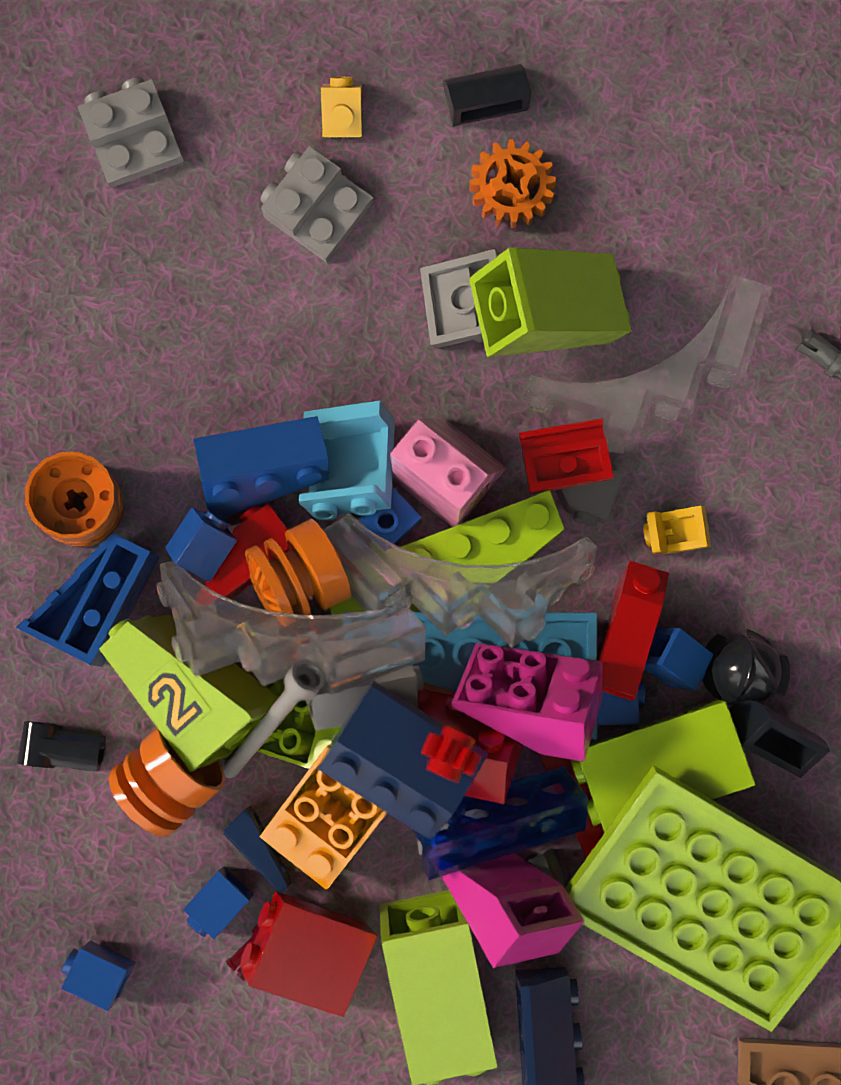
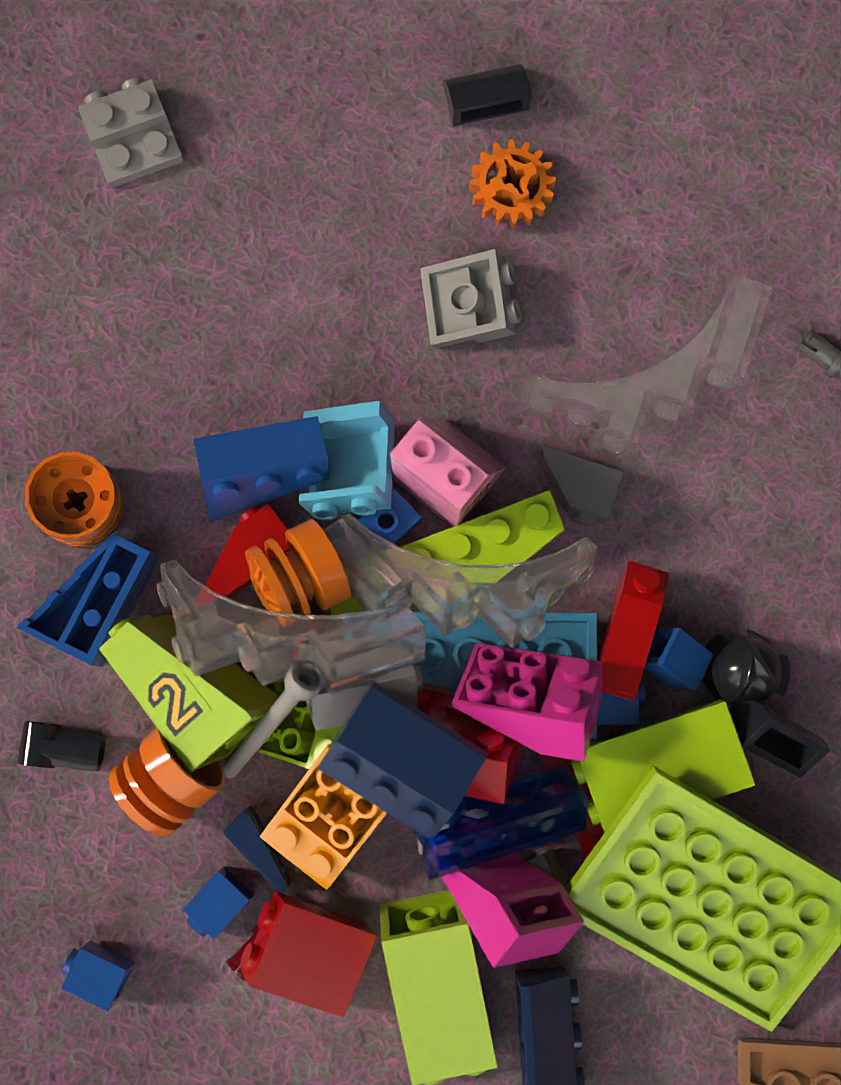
(201, 543): blue brick -> none
(315, 203): light grey plate -> none
(341, 108): yellow bracket -> none
(451, 754): red gear -> none
(548, 301): lime slope -> none
(565, 456): red plate -> none
(677, 530): yellow bracket -> none

